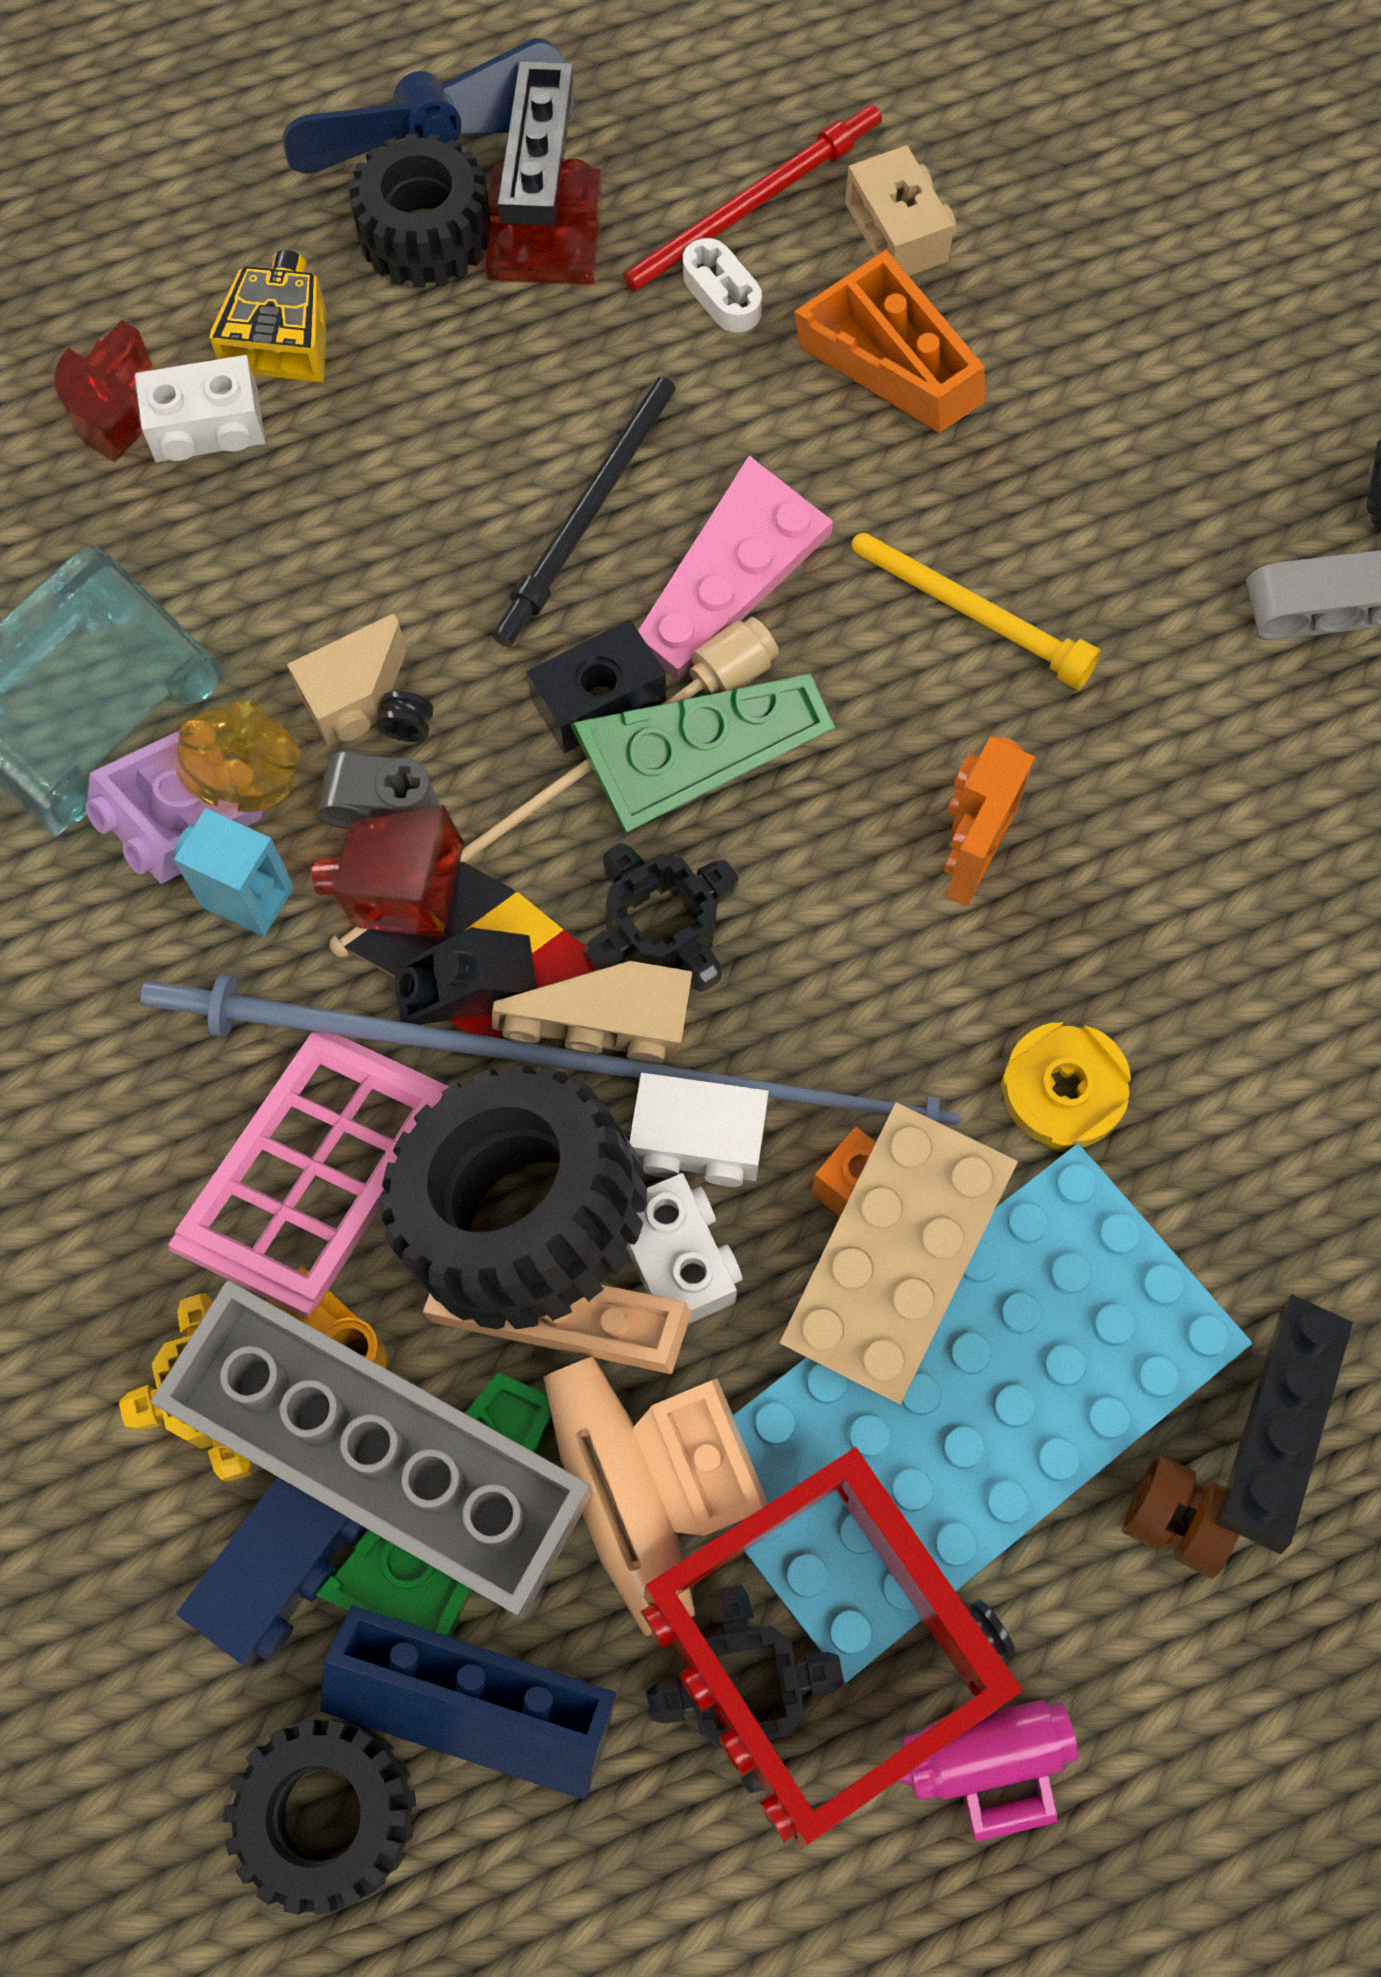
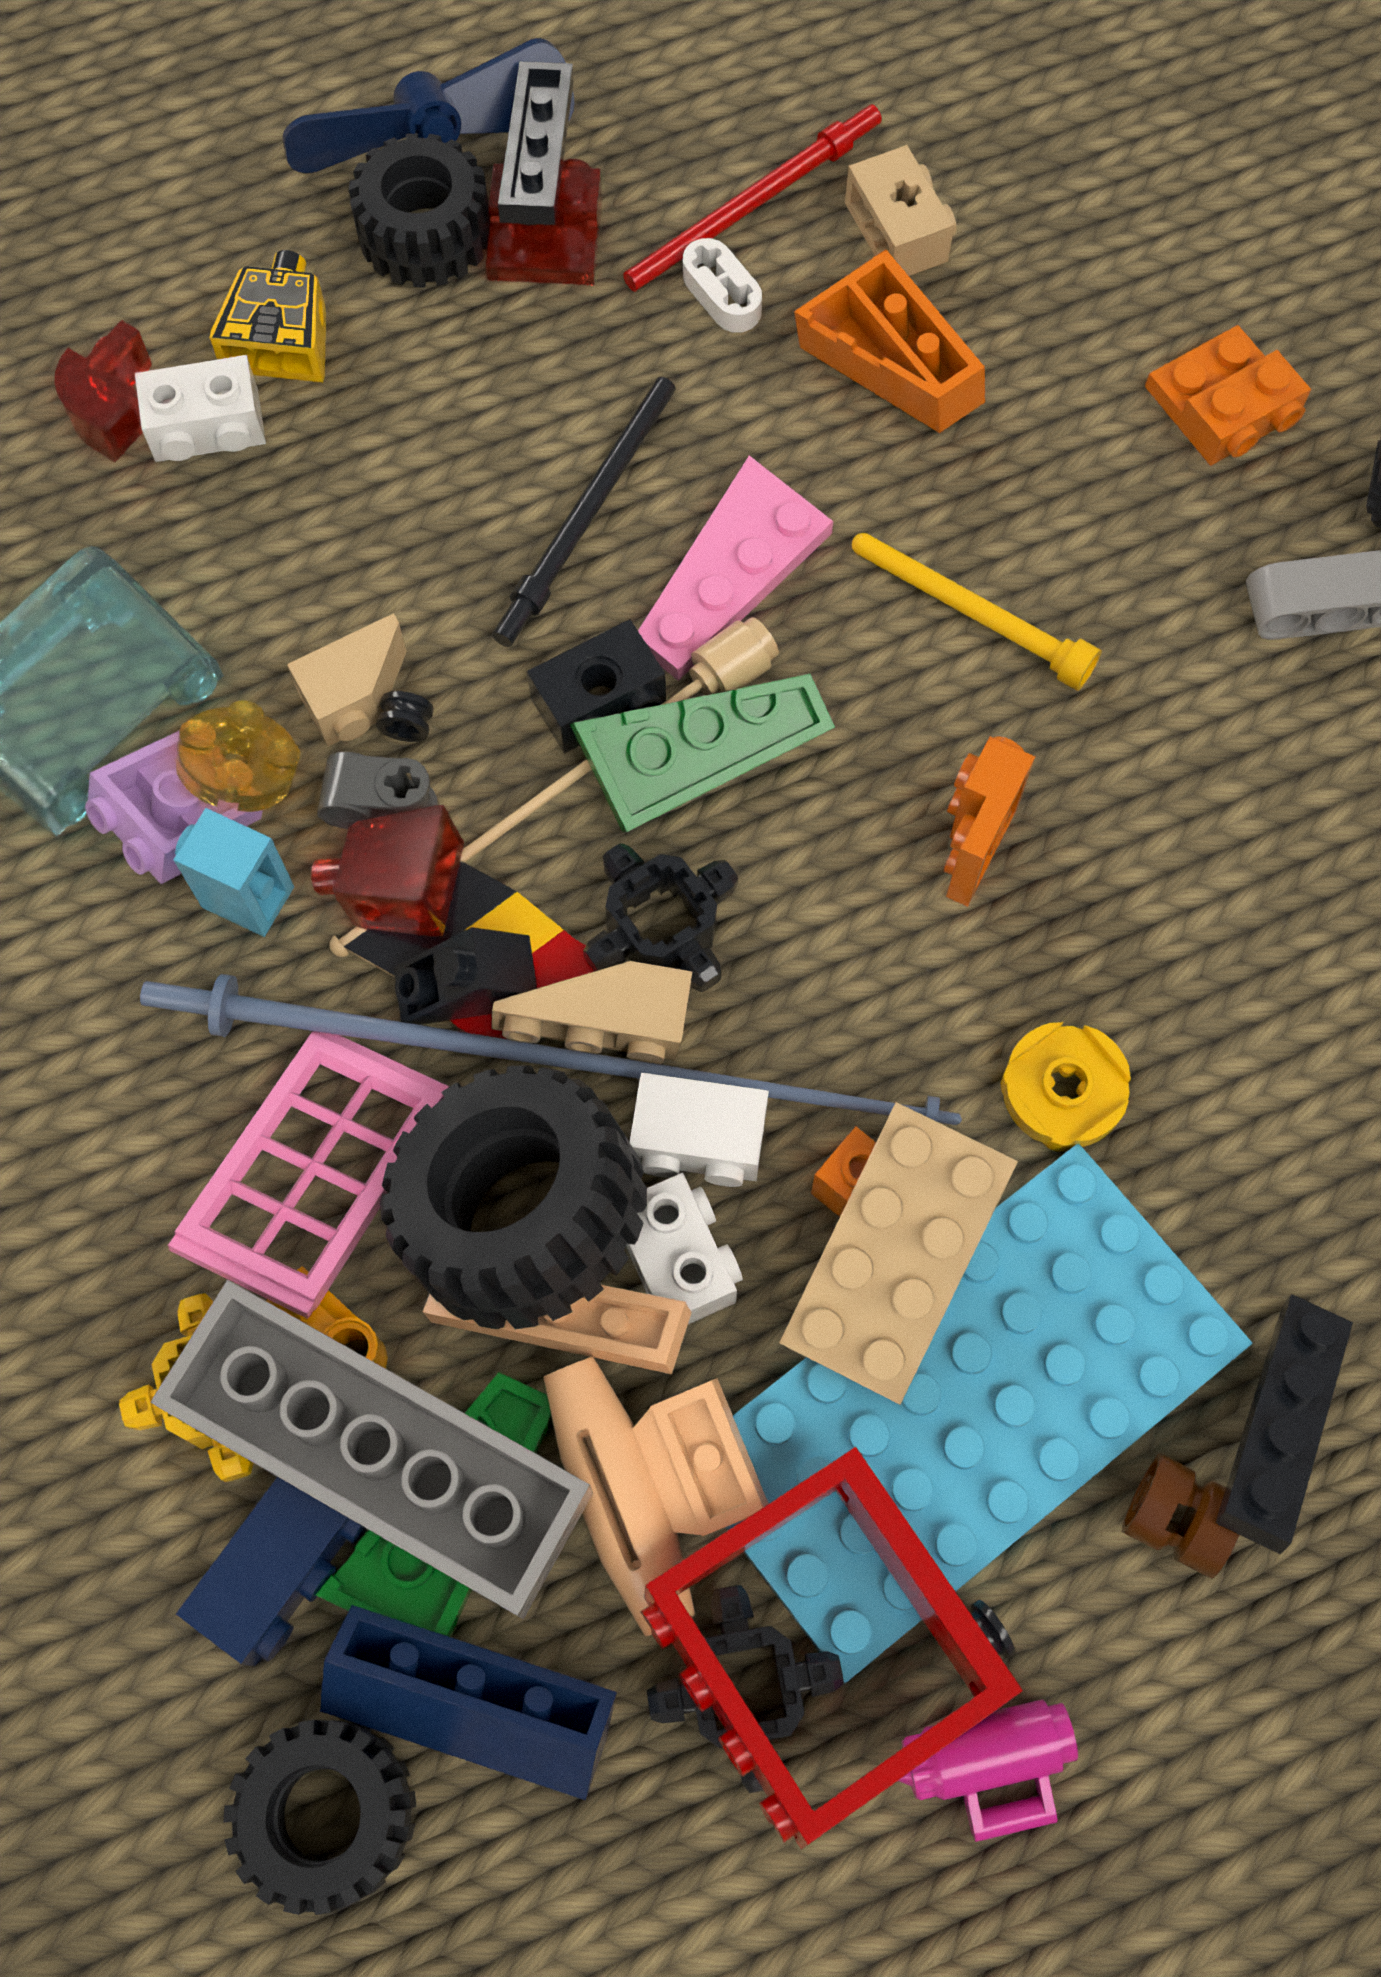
(1229, 394): none -> orange plate

